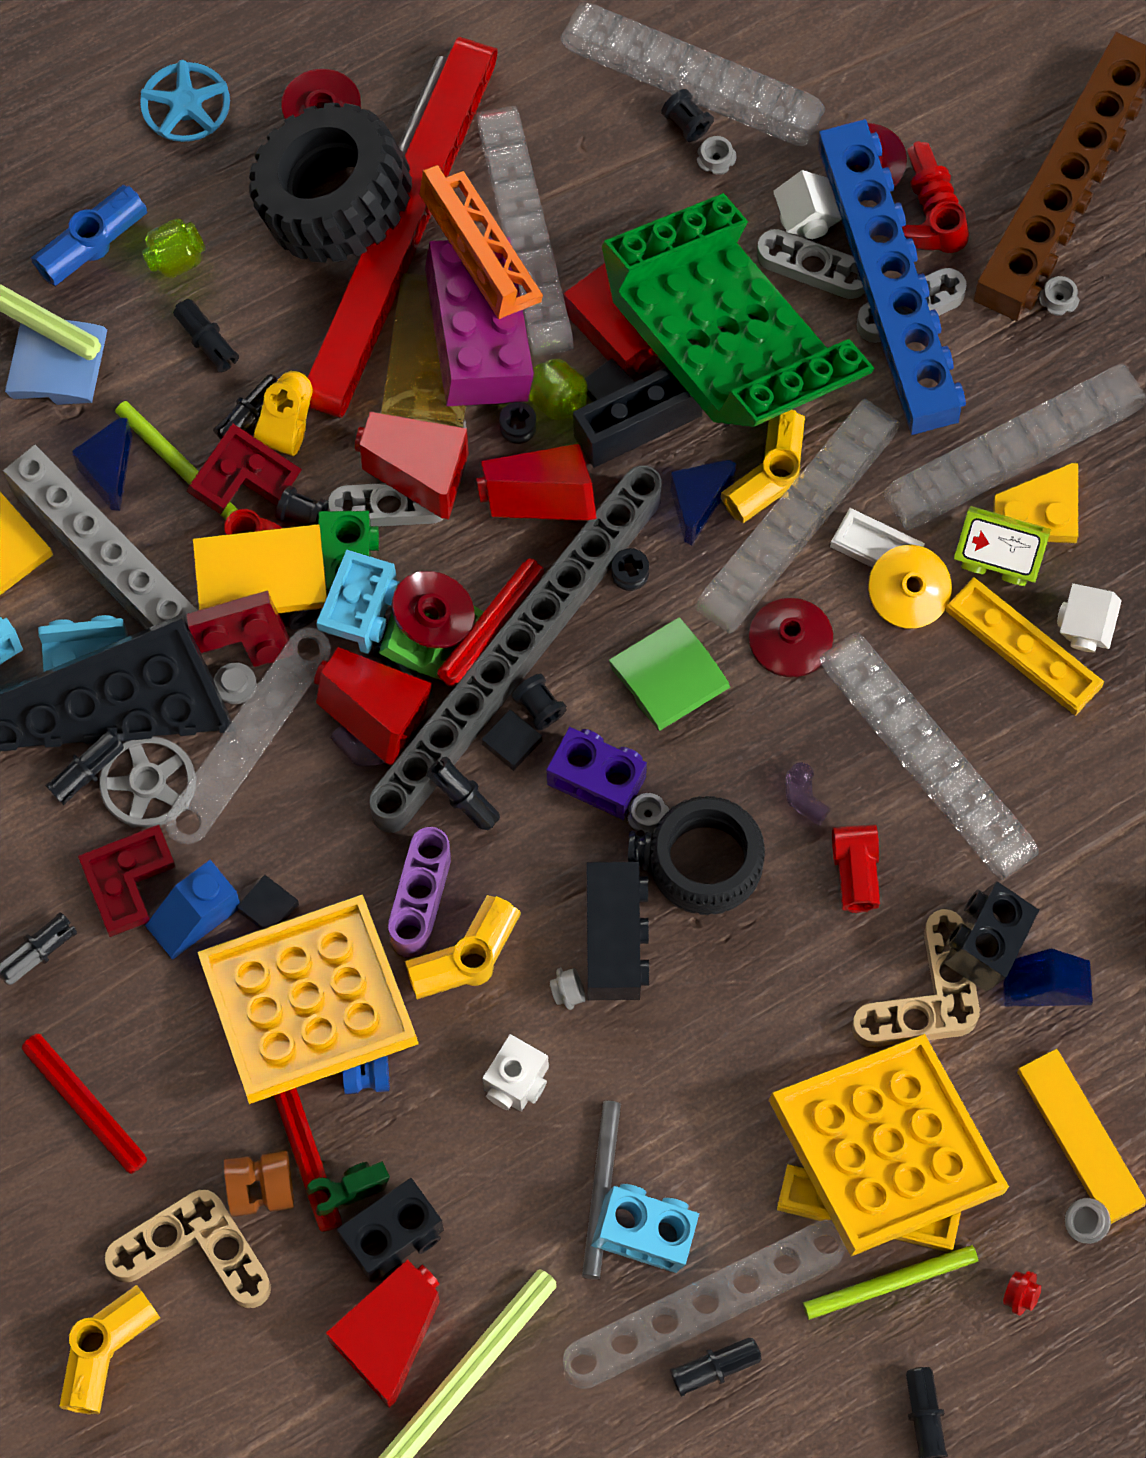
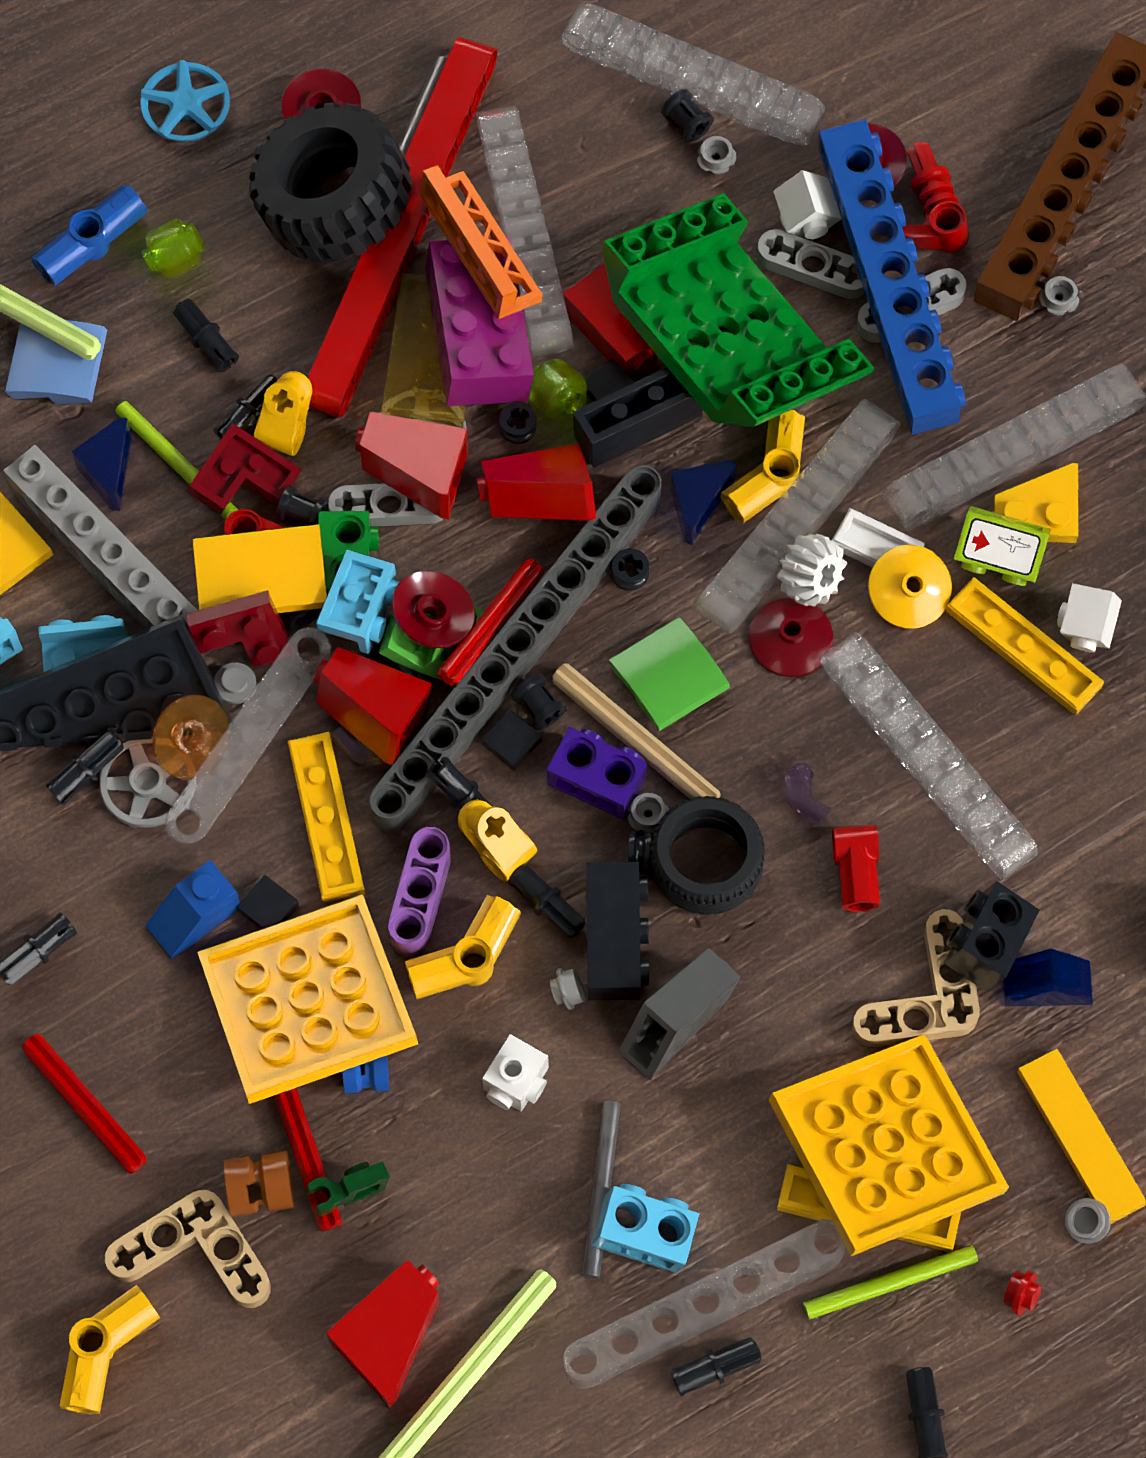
(116, 870): dark red plate -> none
(204, 725): none -> clear orange dish
(326, 817): none -> yellow tile
(383, 1222): black brick -> none
(496, 838): none -> yellow piece
(547, 901): none -> black axle
(632, 733): none -> tan axle
(678, 1012): none -> dark grey slope
(812, 569): none -> white gear

